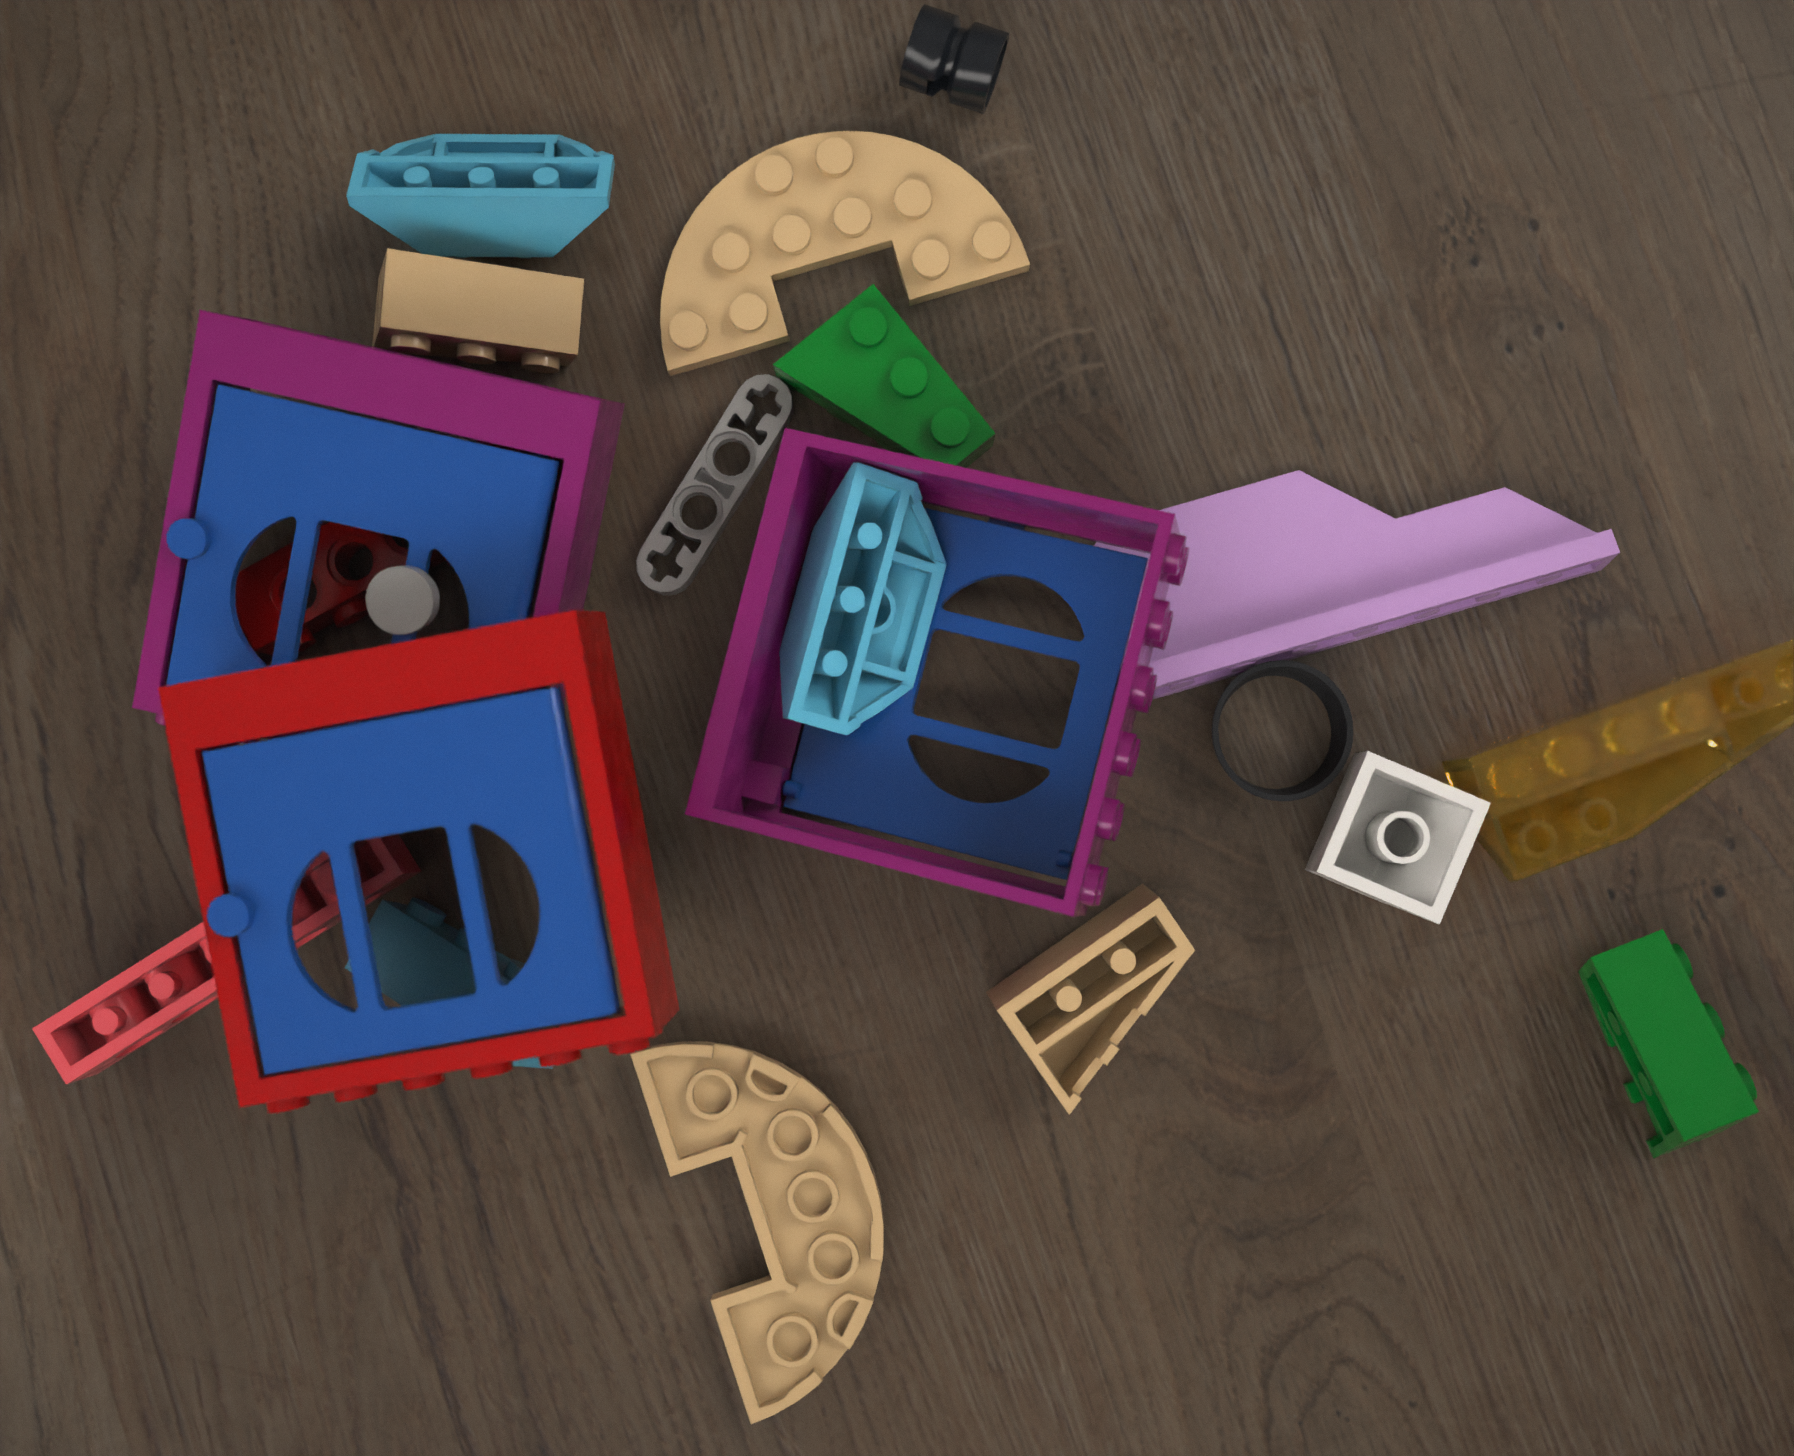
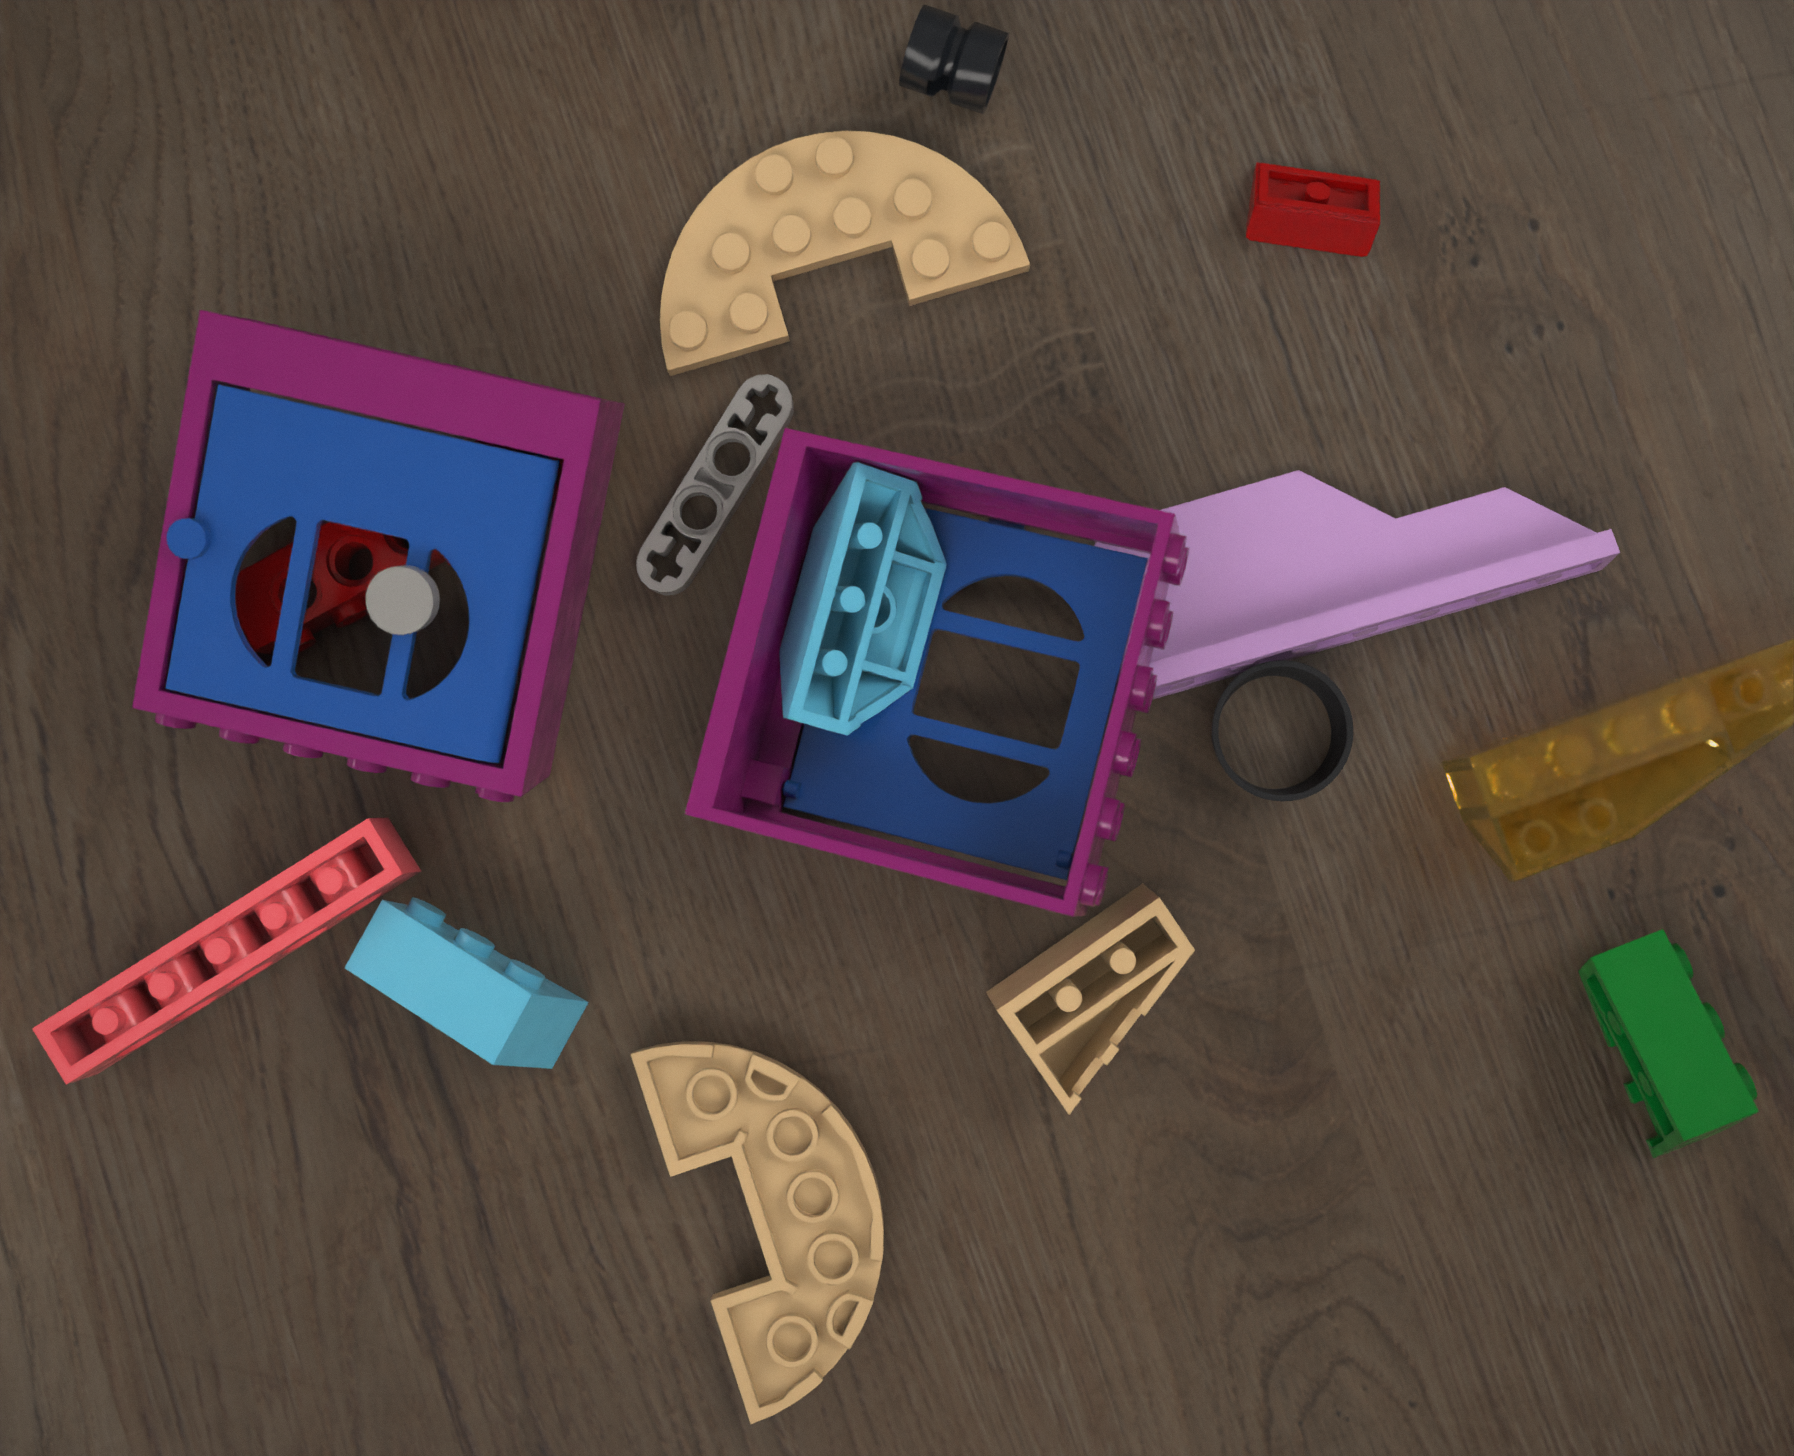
(477, 311): tan wedge -> none
(483, 192): medium azure wedge -> none
(501, 763): door -> none
(886, 384): green wedge -> none
(1313, 210): none -> red slope
(1397, 836): white slope -> none

